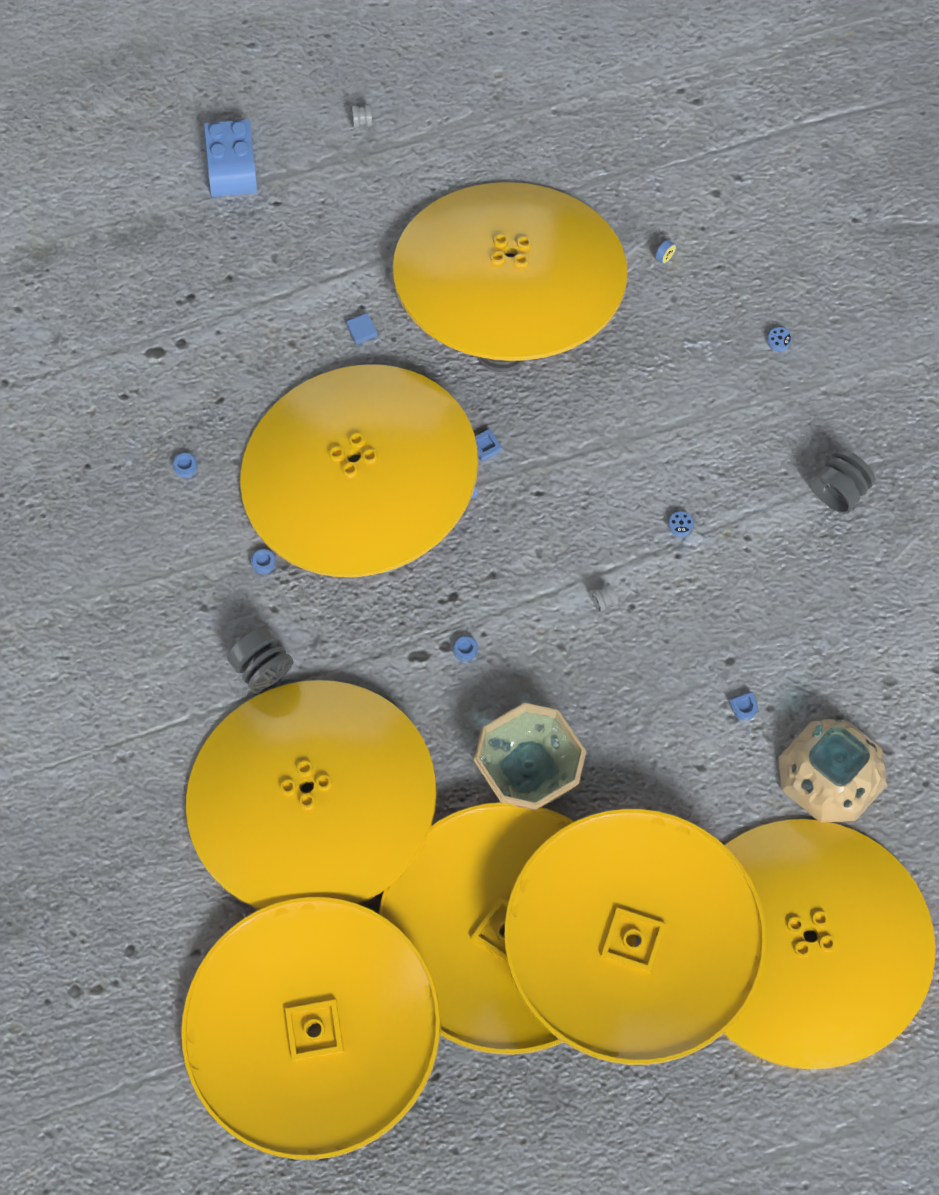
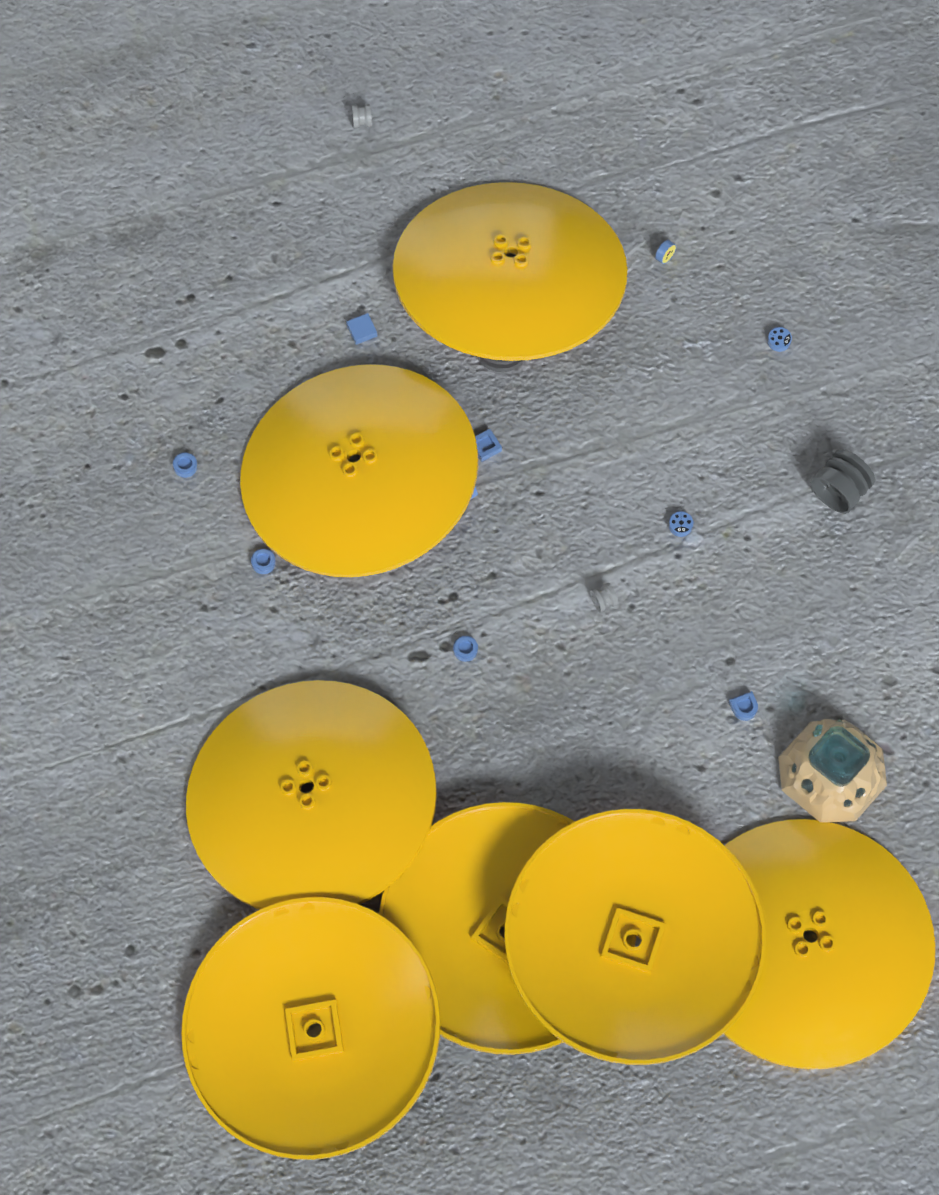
(230, 158): medium blue brick -> none
(260, 659): dark grey wheel -> none
(534, 738): clear light blue rock -> none

